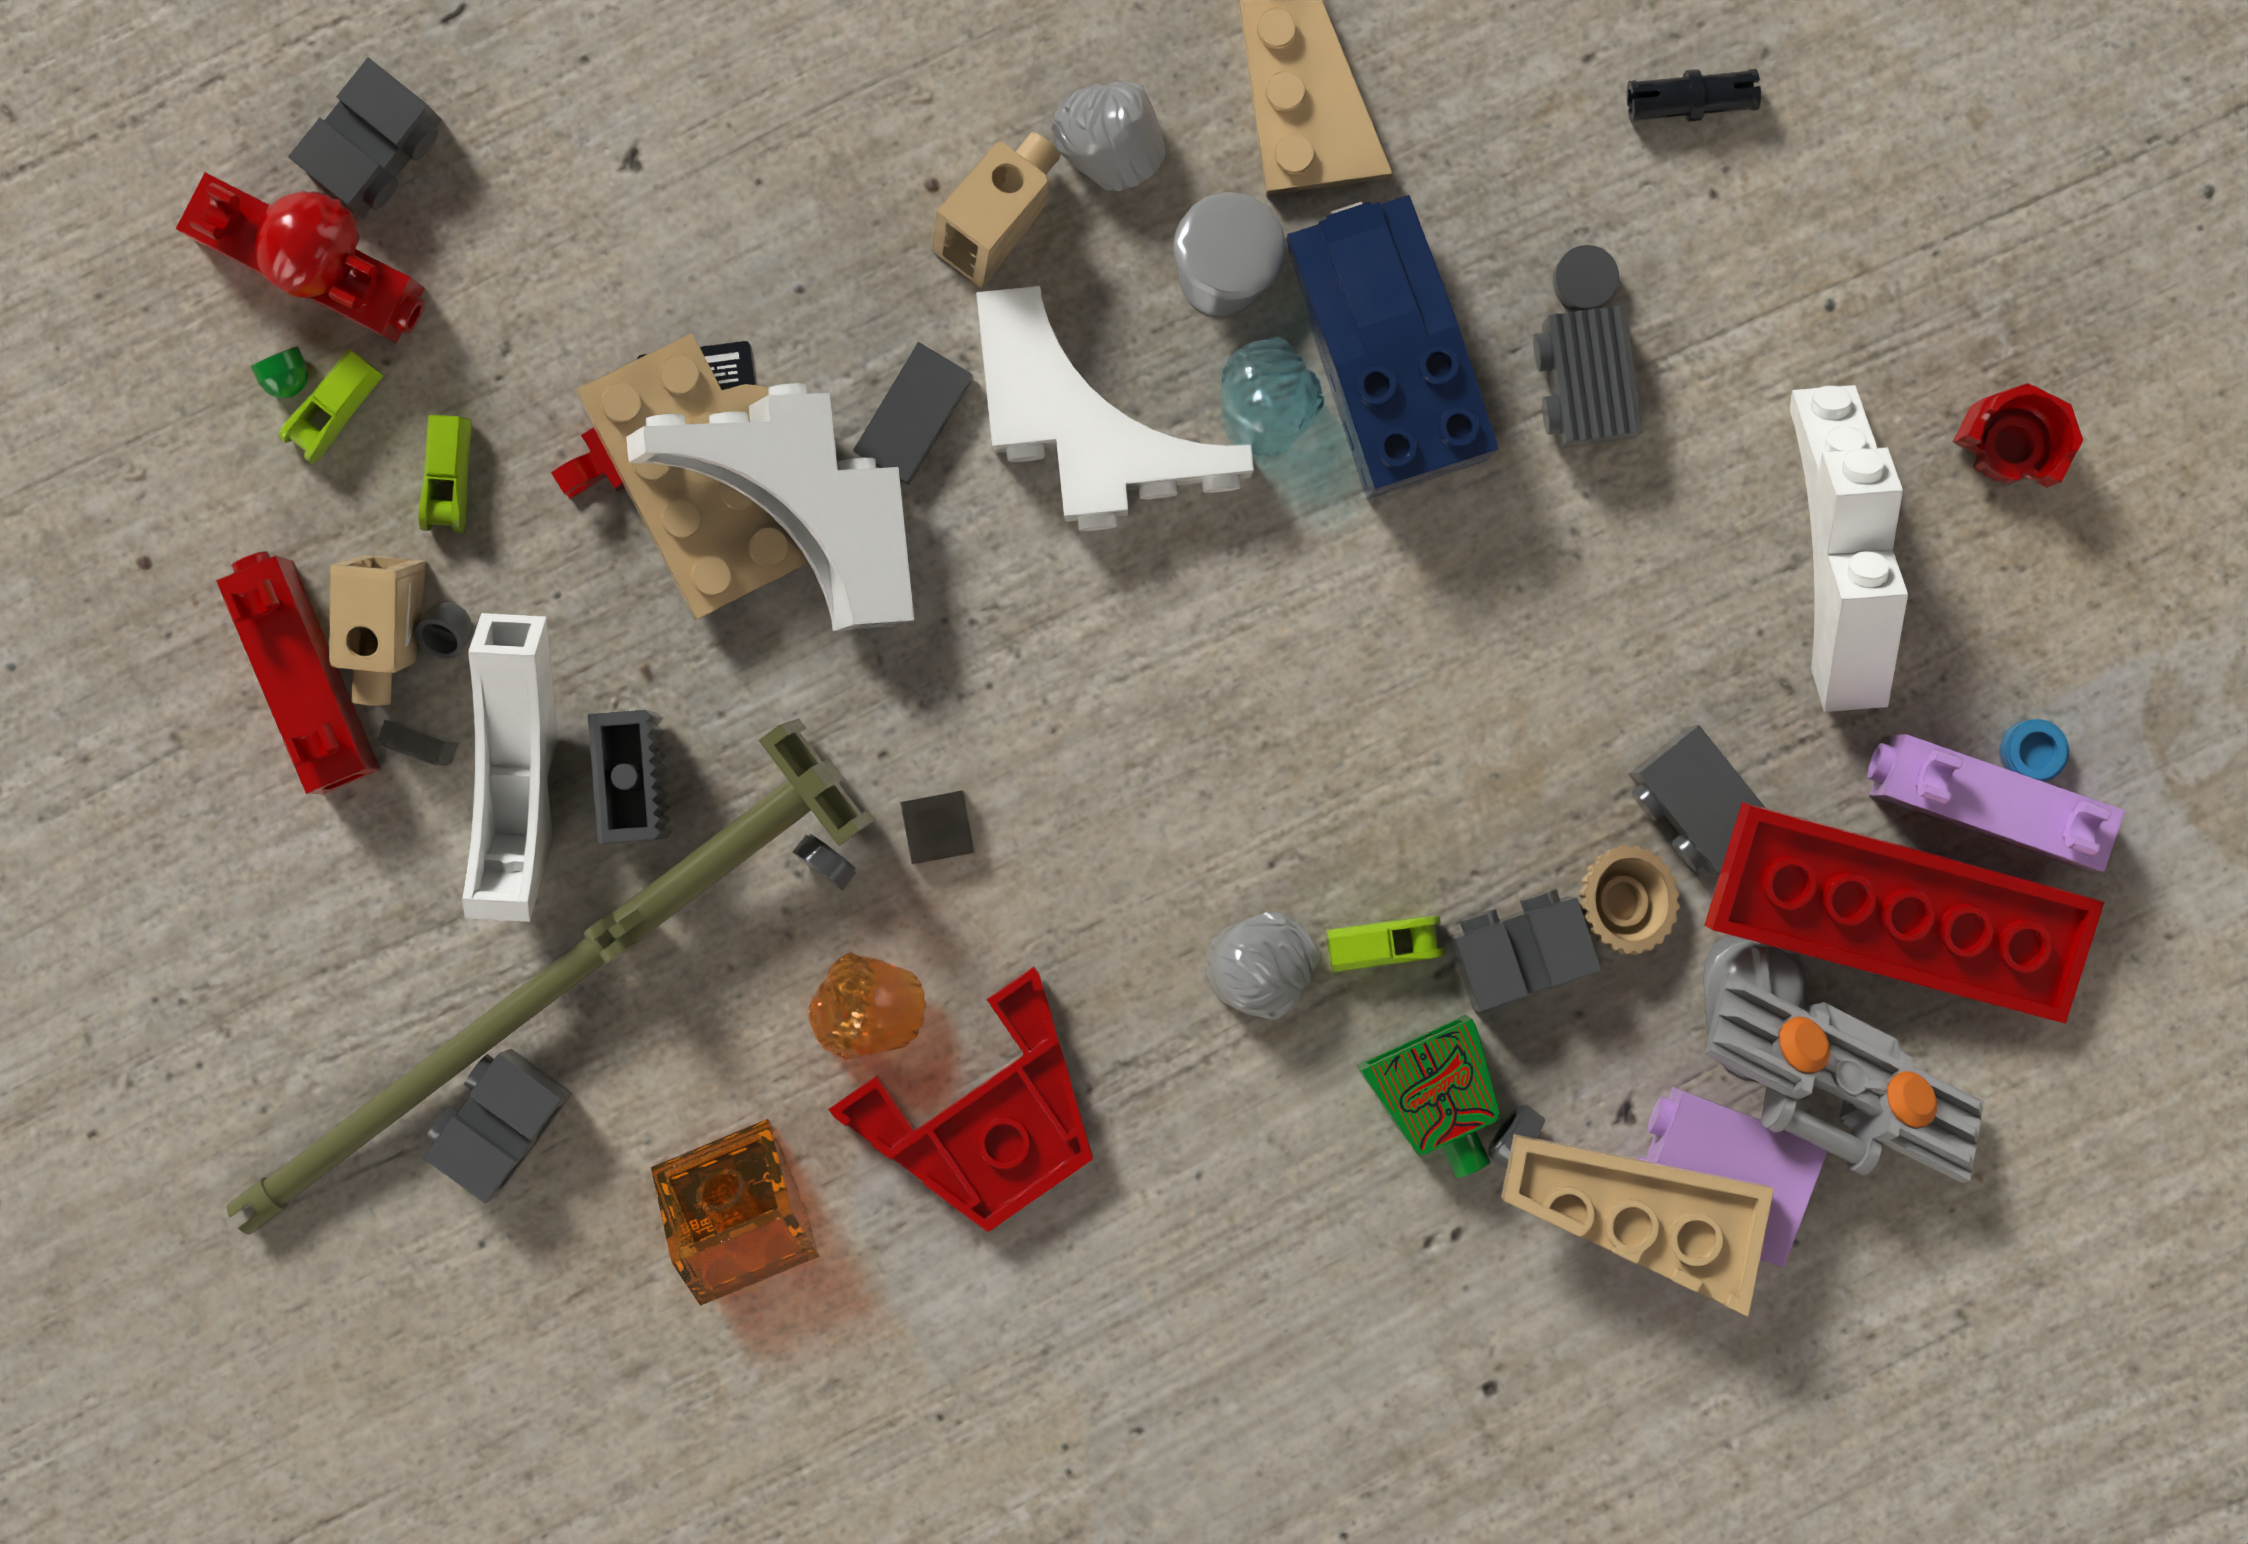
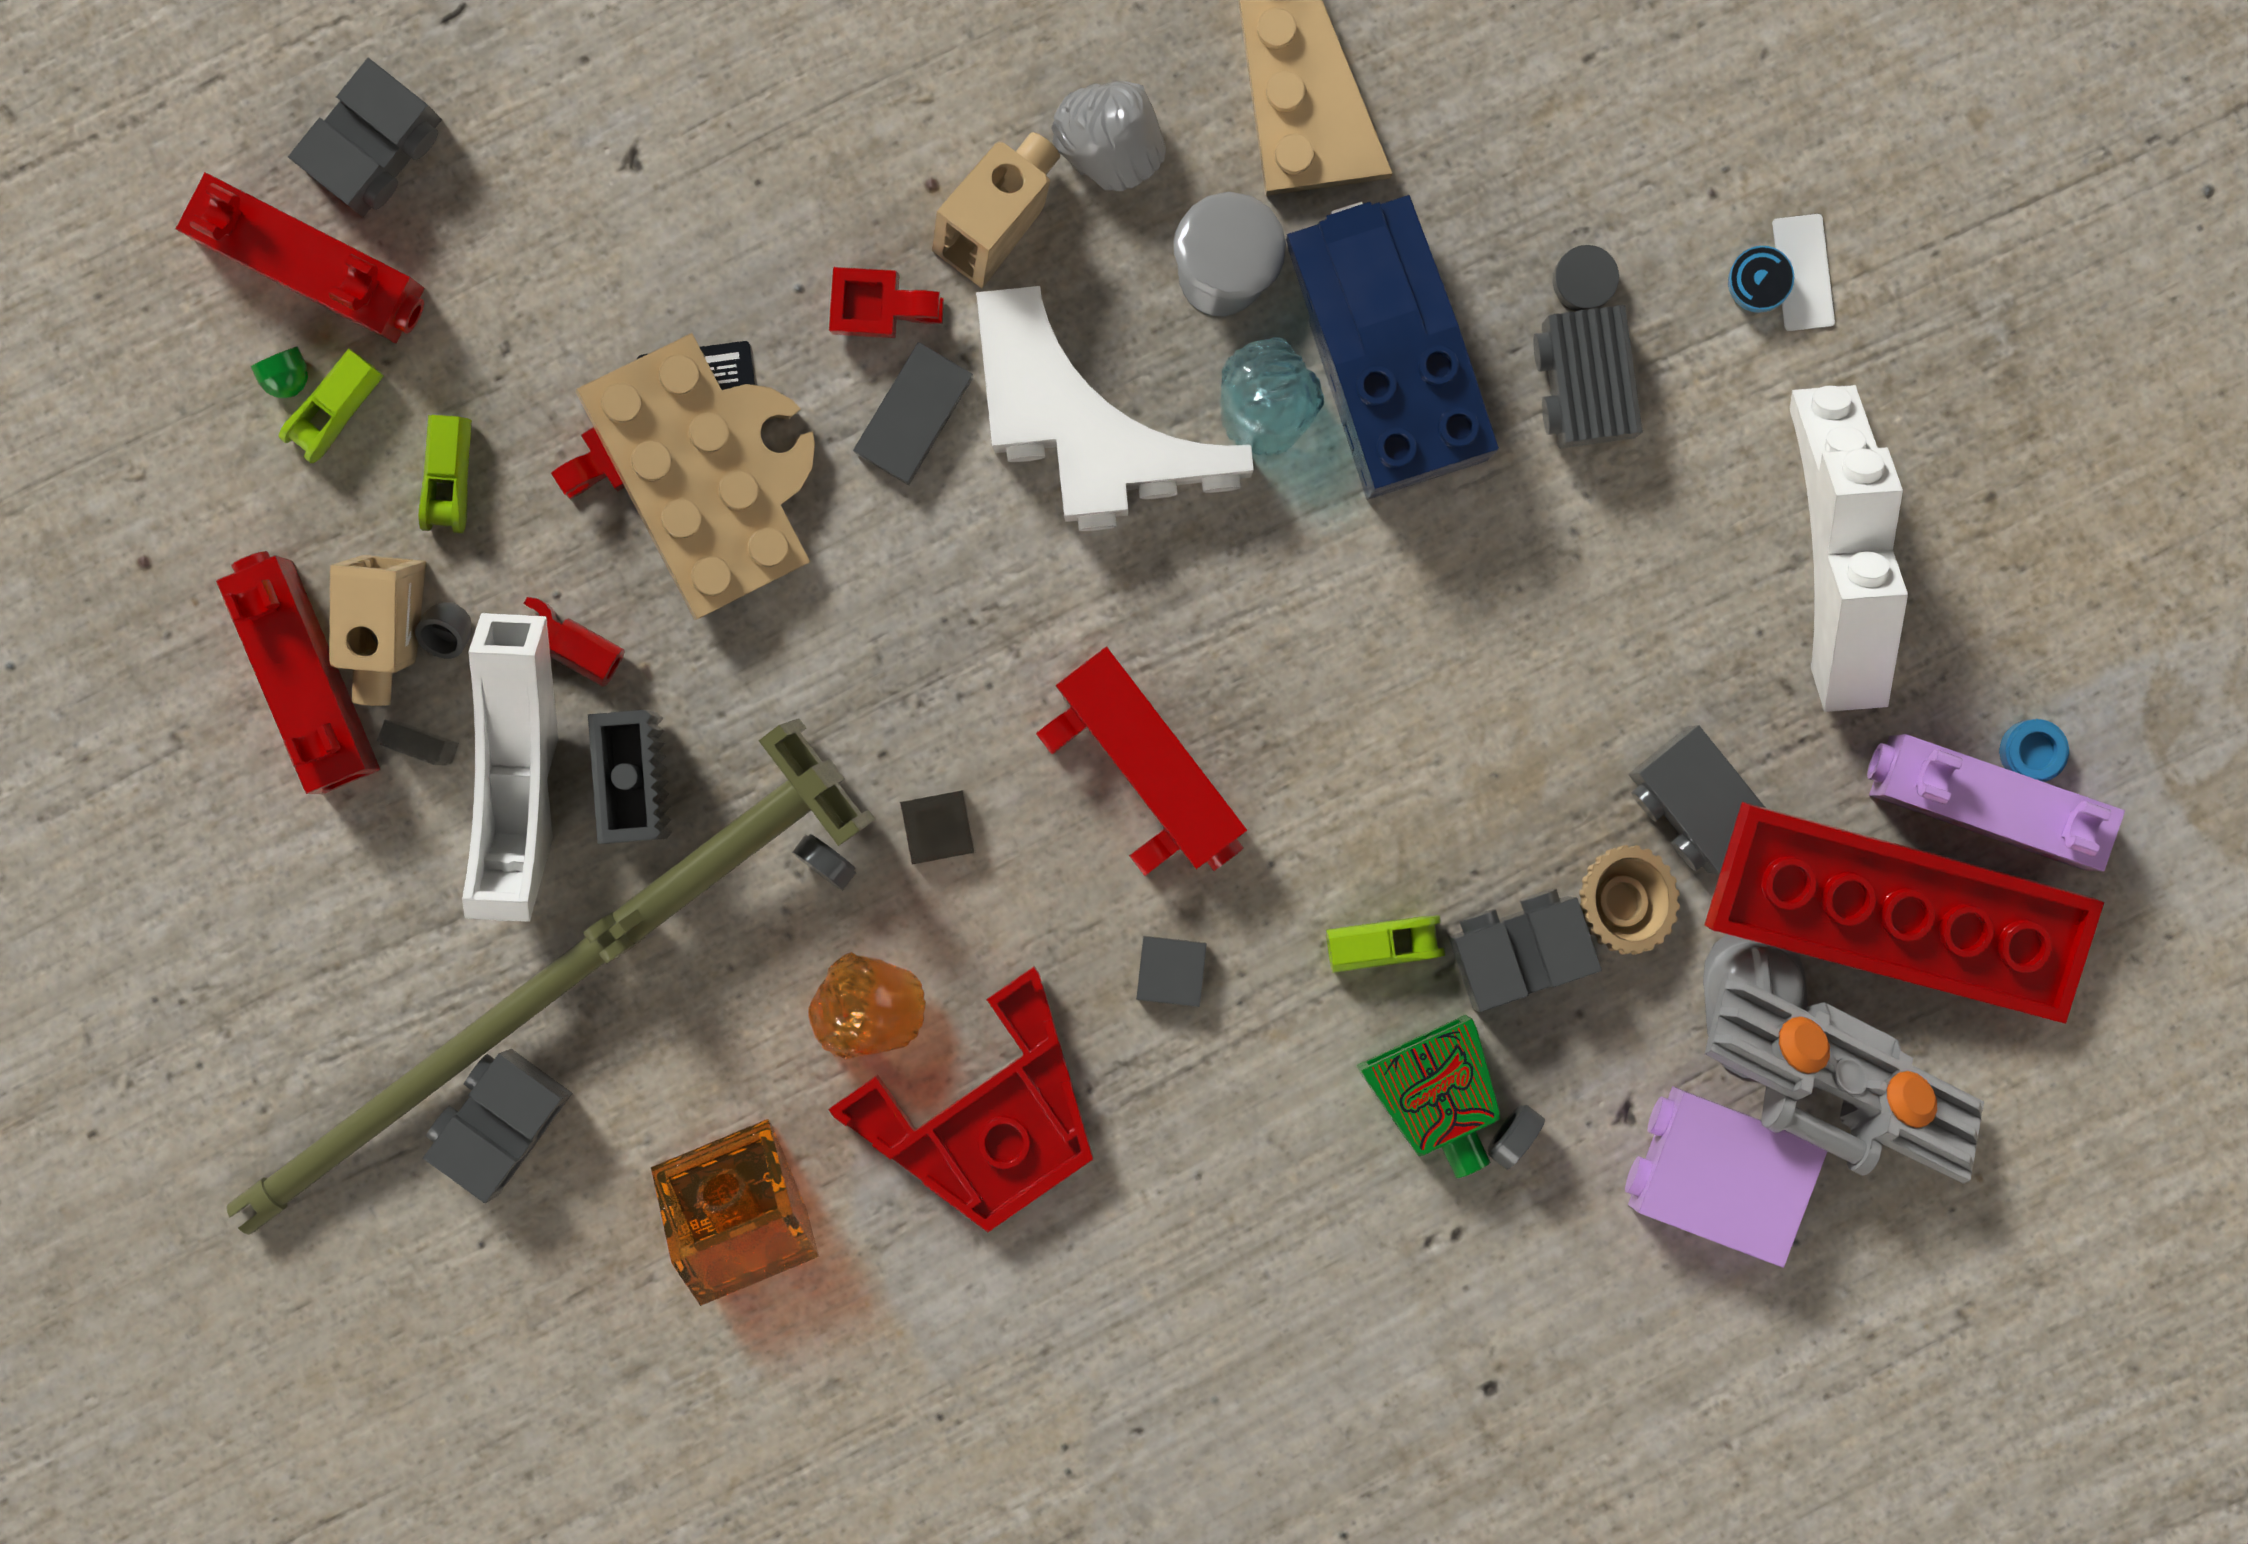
(305, 243): red hair -> none
(578, 646): none -> red bar
(787, 464): white arch -> none
(870, 303): none -> red plate
(1152, 762): none -> red brick
(1171, 971): none -> dark grey tile
(1262, 964): light grey hair -> none
(1664, 1217): tan wing -> none
(1693, 95): black pin -> none
(1761, 279): none -> black tile
(1811, 296): none -> white sticker
(2021, 435): red hair -> none

